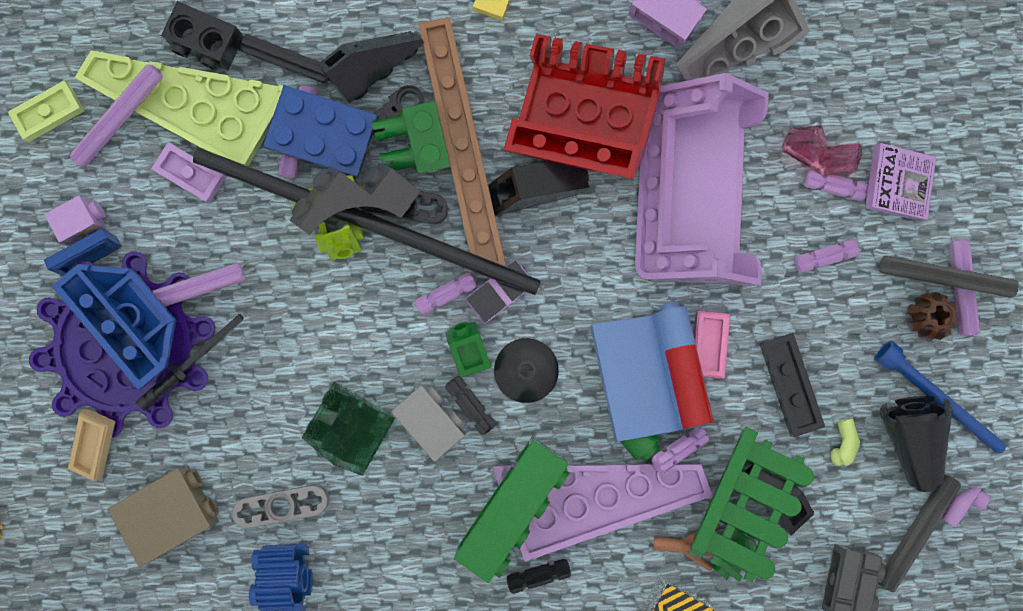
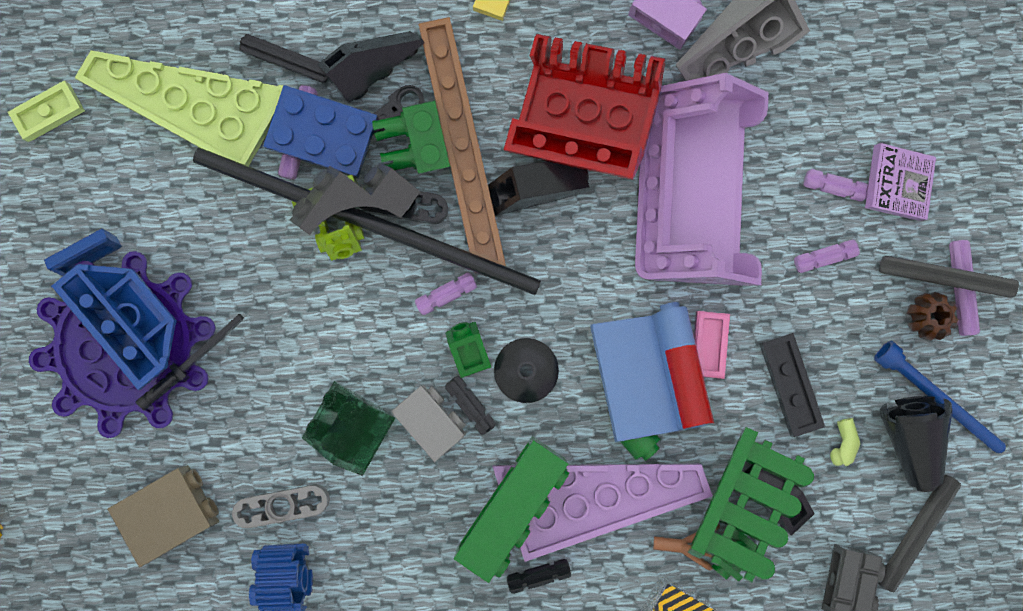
(76, 219): lavender brick -> none
(91, 445): tan tile -> none
(116, 115): lavender axle -> none
(179, 168): lavender plate -> none
(200, 284): lavender axle -> none
(205, 33): black brick -> none
(494, 296): black tile -> none
(680, 449): lavender axle -> none
(811, 149): clear pink slope -> none
(962, 503): lavender arm -> none

